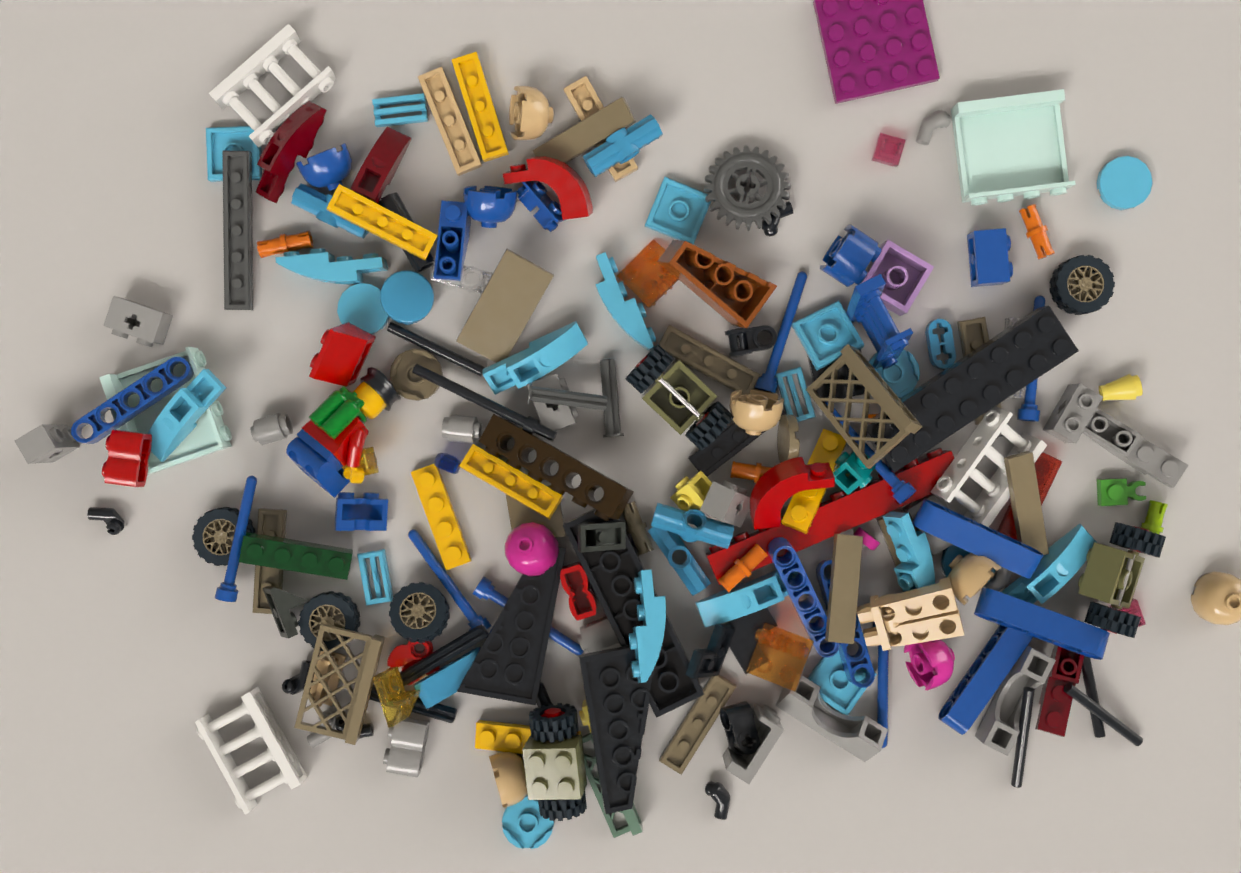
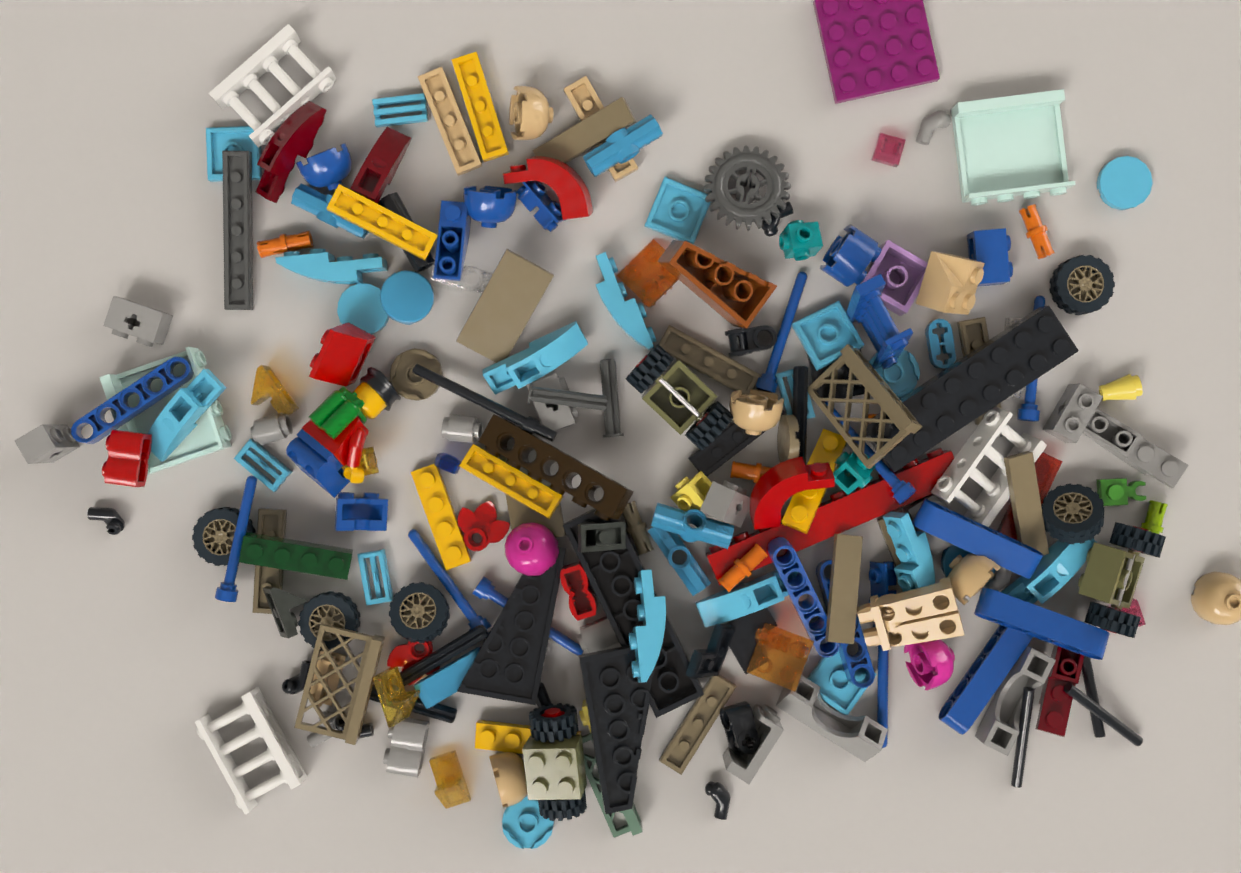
(267, 386): none -> clear yellow slope
(280, 479): none -> medium azure tile
(435, 349): black bar -> none
(450, 780): none -> clear yellow slope
(485, 523): none -> red plate
(800, 240): none -> teal brick
(800, 400): none -> black axle
(868, 540): dark pink tile -> none
(881, 576): none -> blue hinge
(950, 283): none -> tan slope
(1073, 513): none -> black wheel

